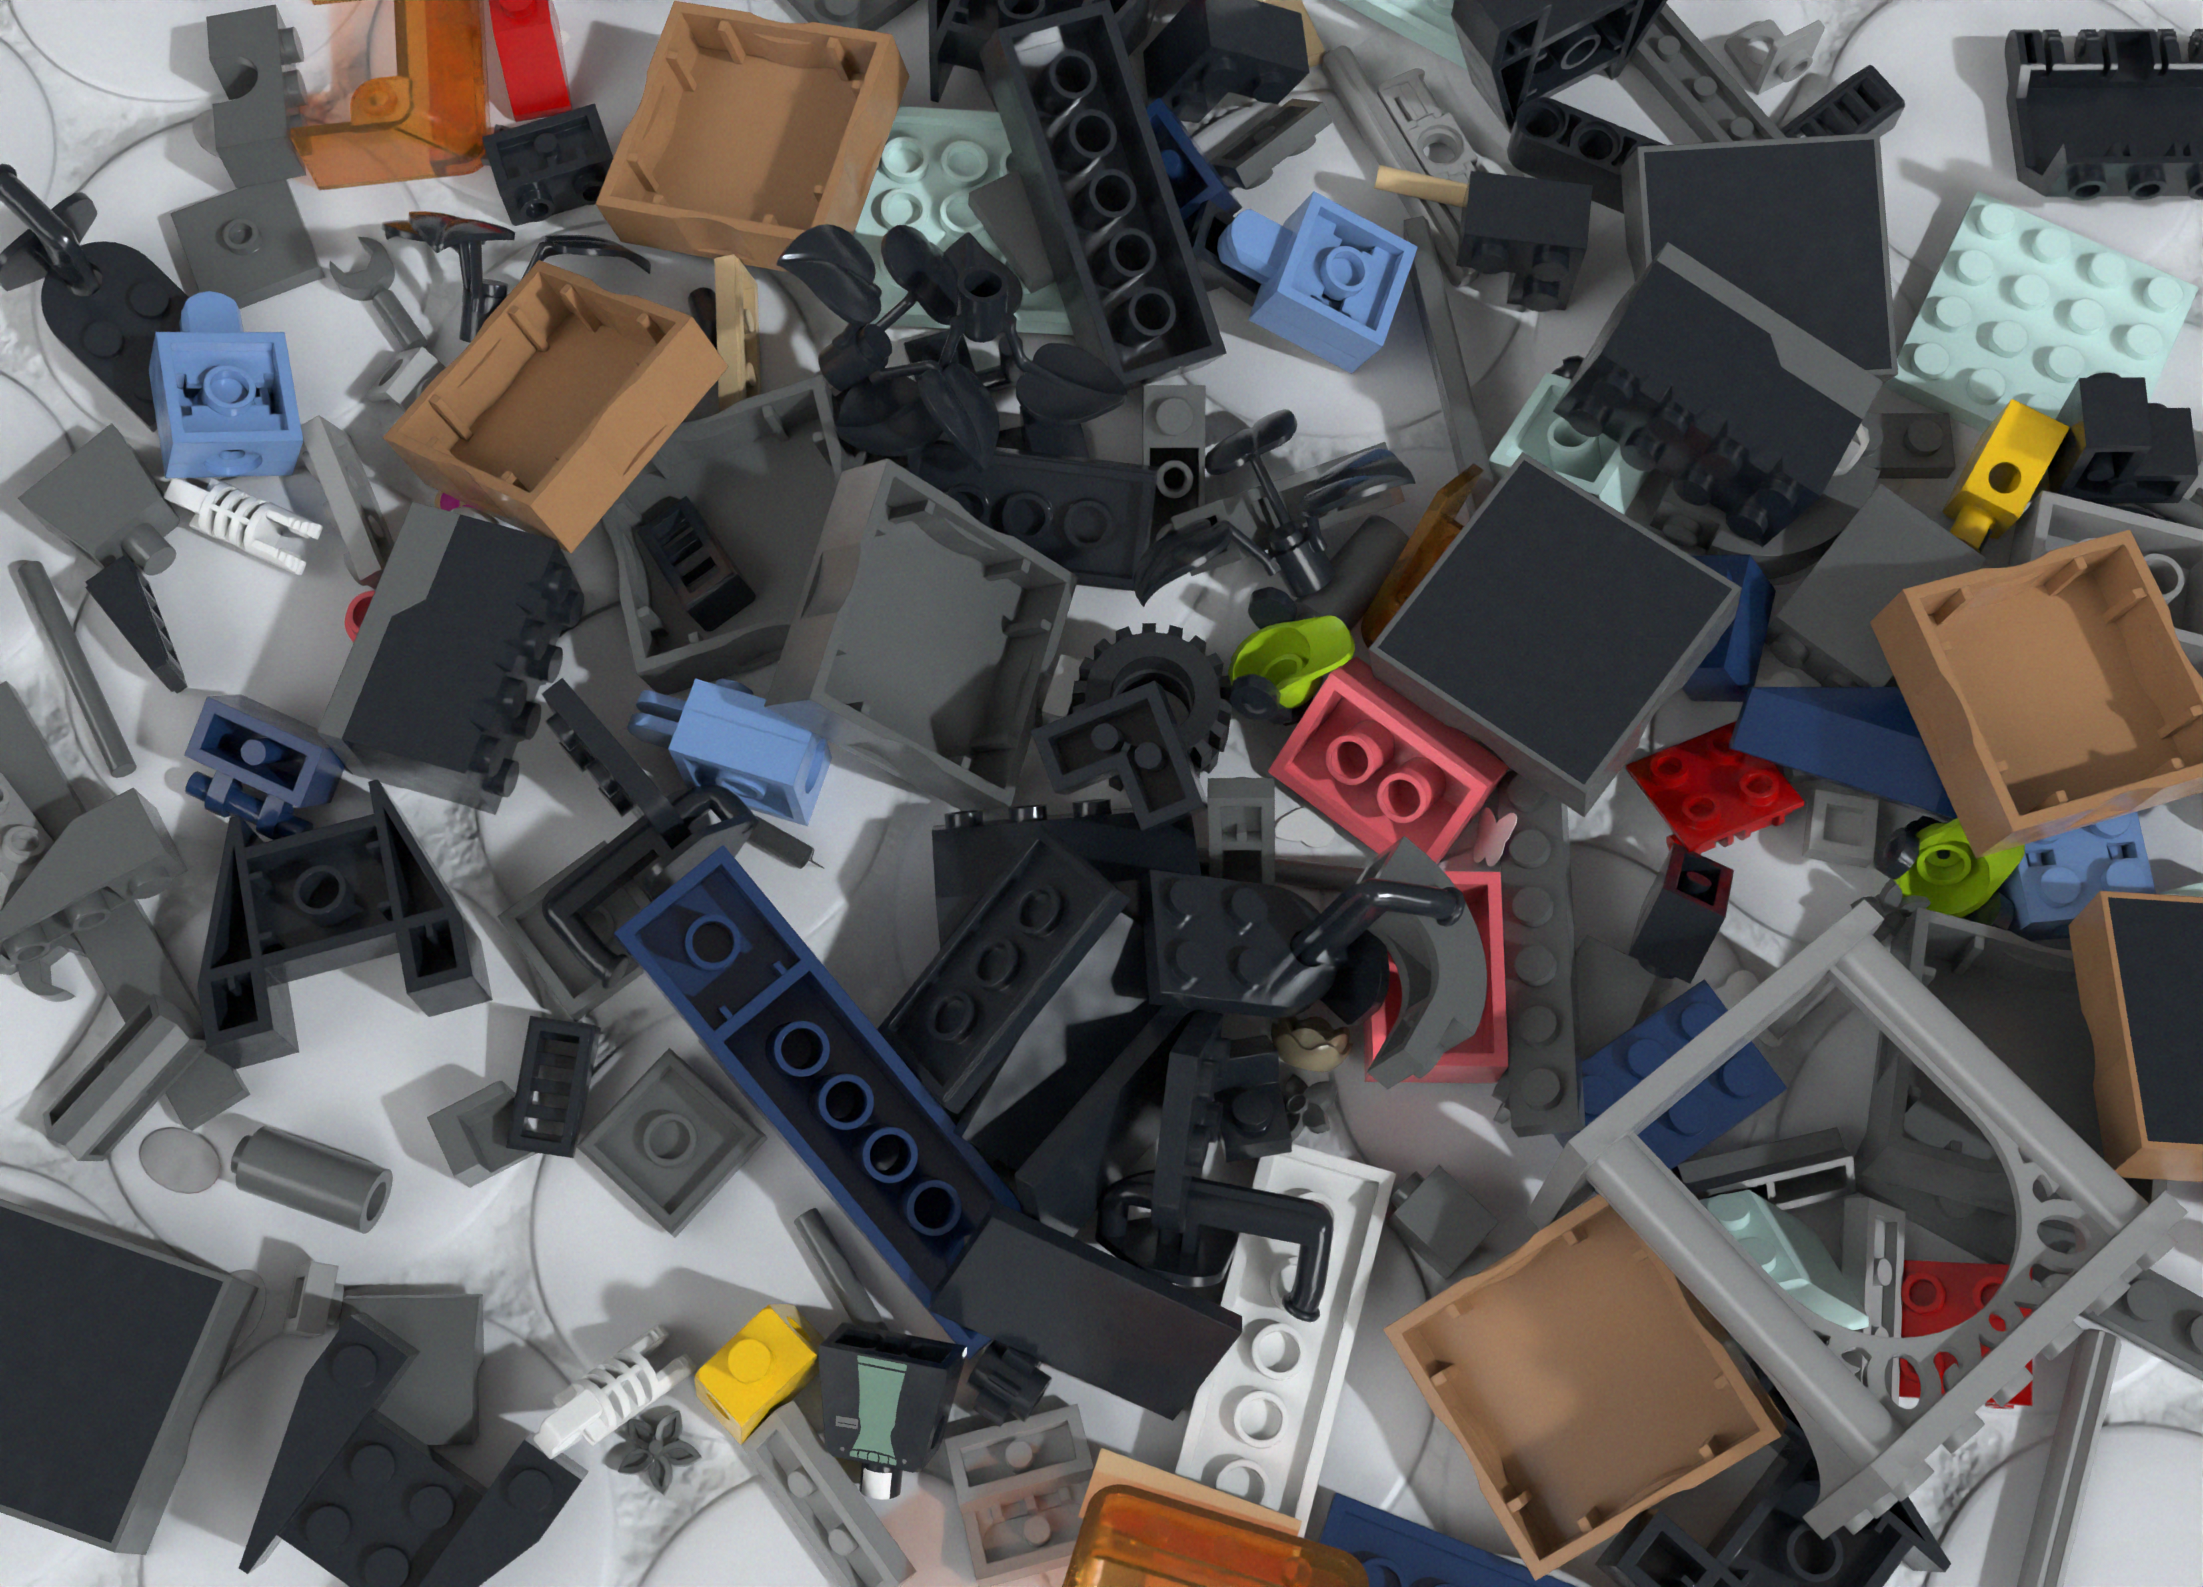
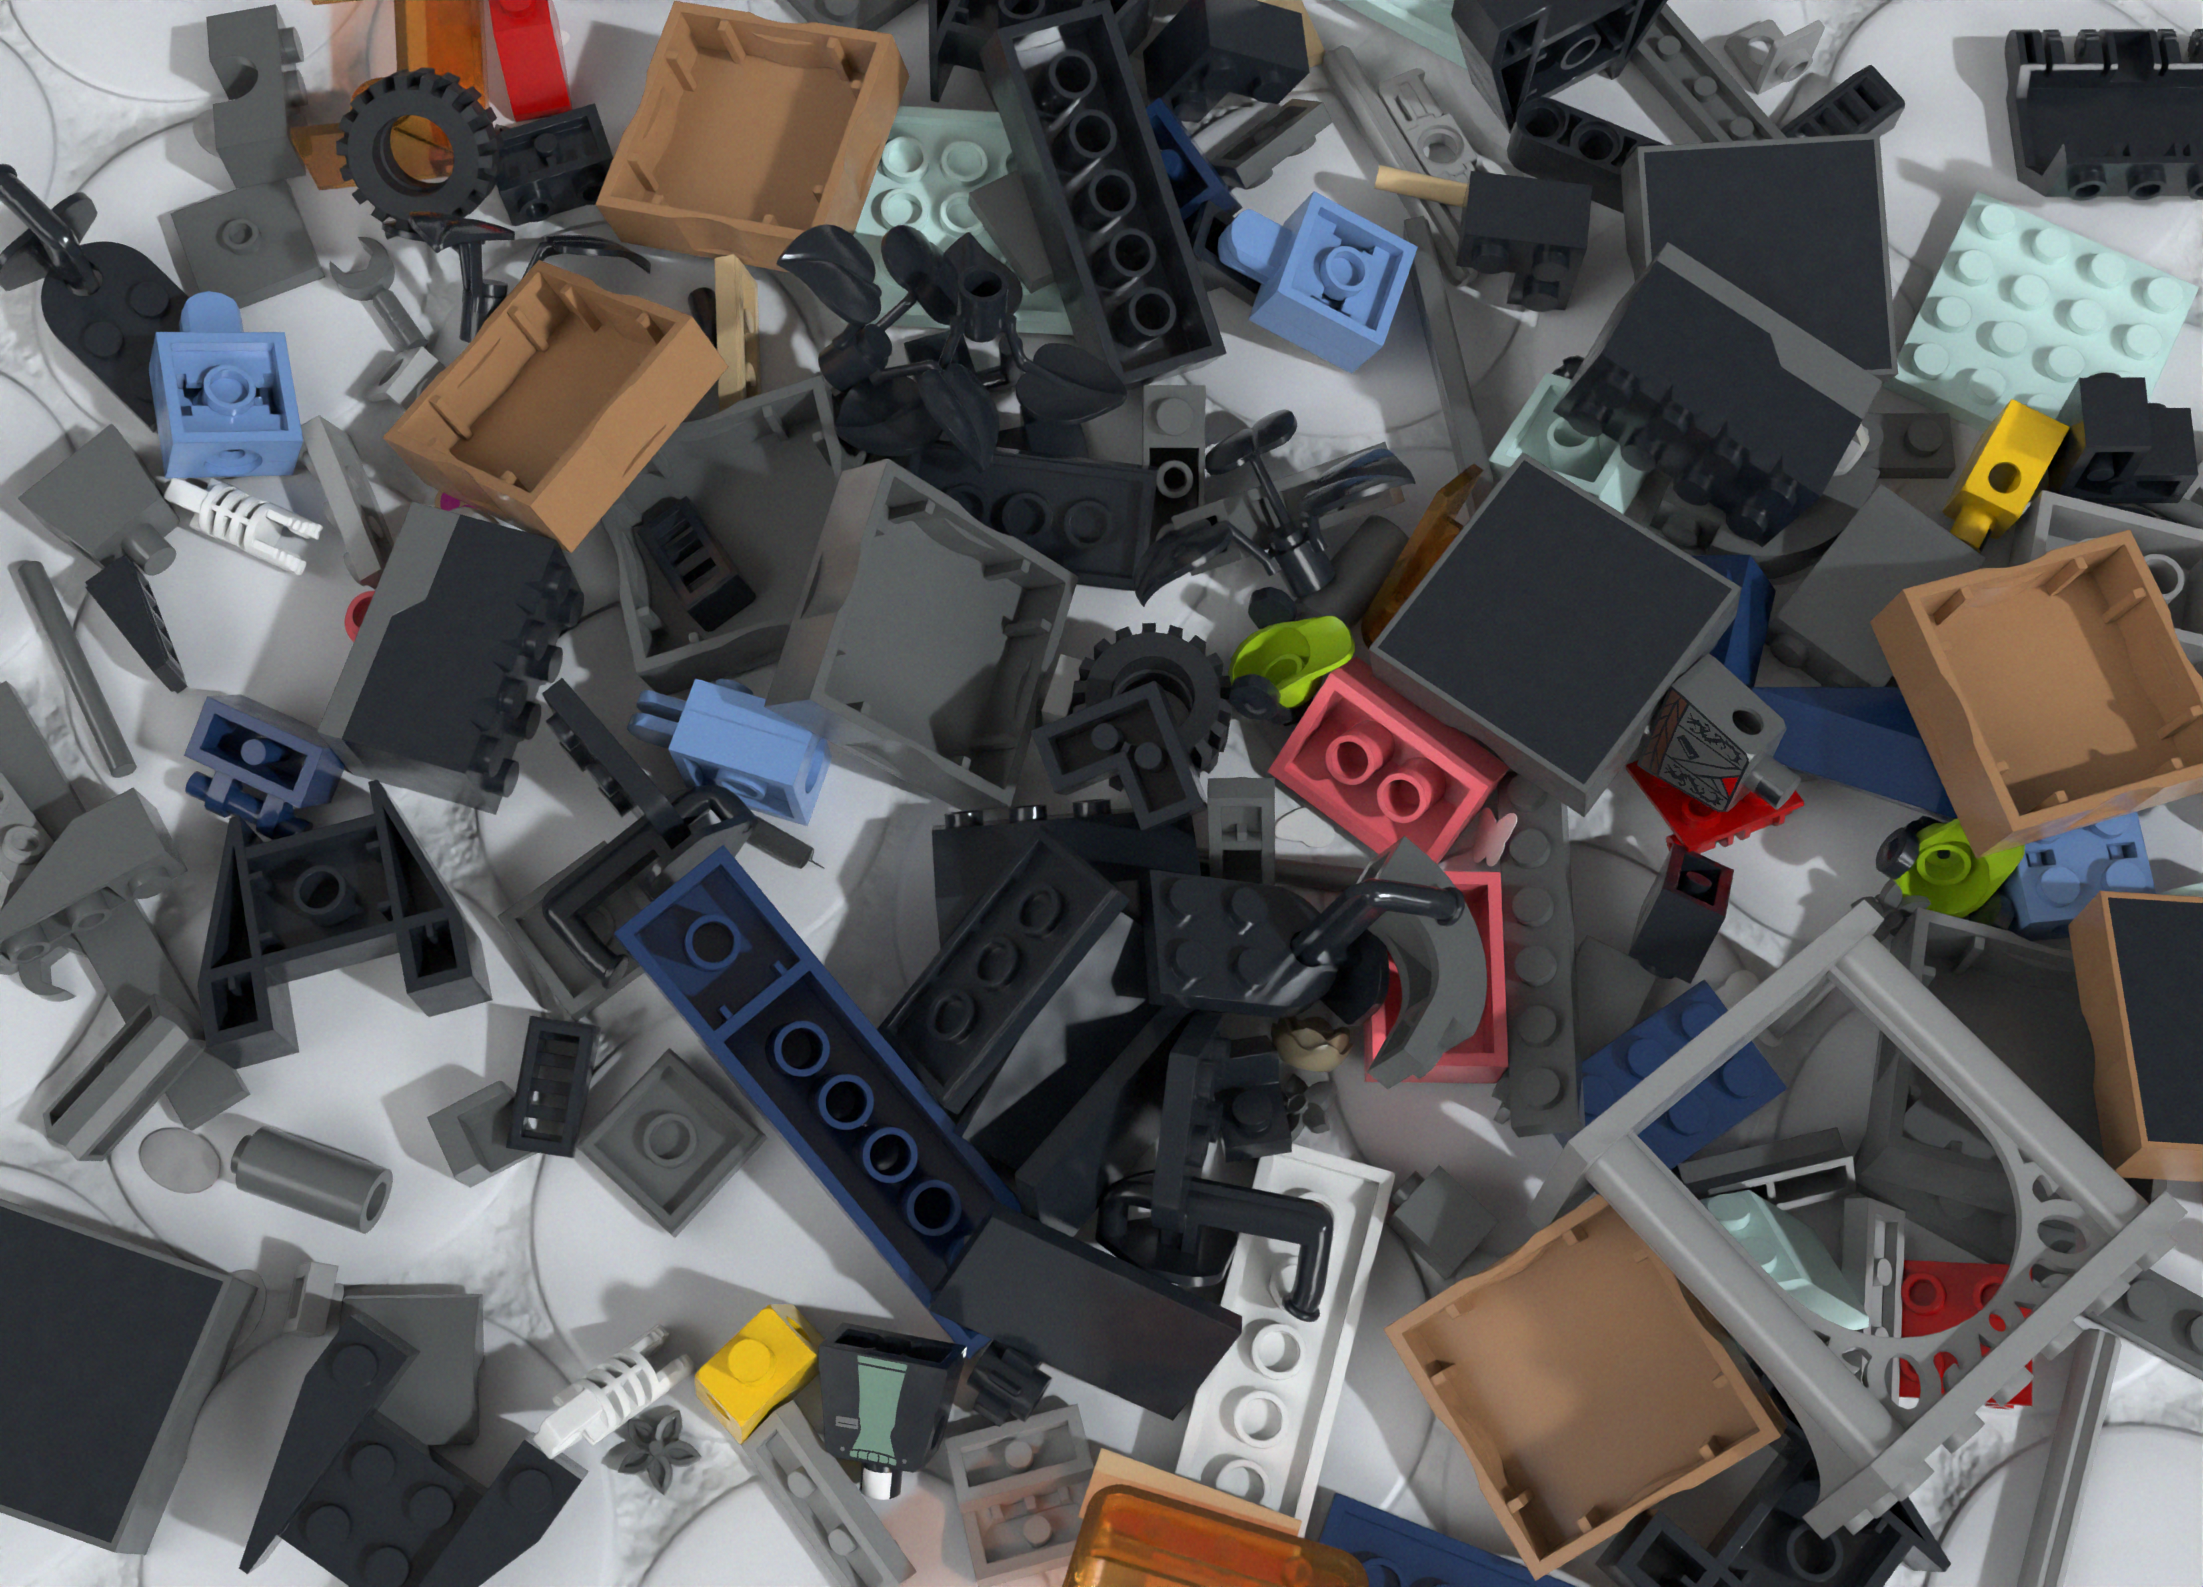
(449, 107): none -> black tyre
(838, 1270): dark grey bar -> none
(1718, 741): none -> dark grey torso
(1840, 828): light grey plate -> none

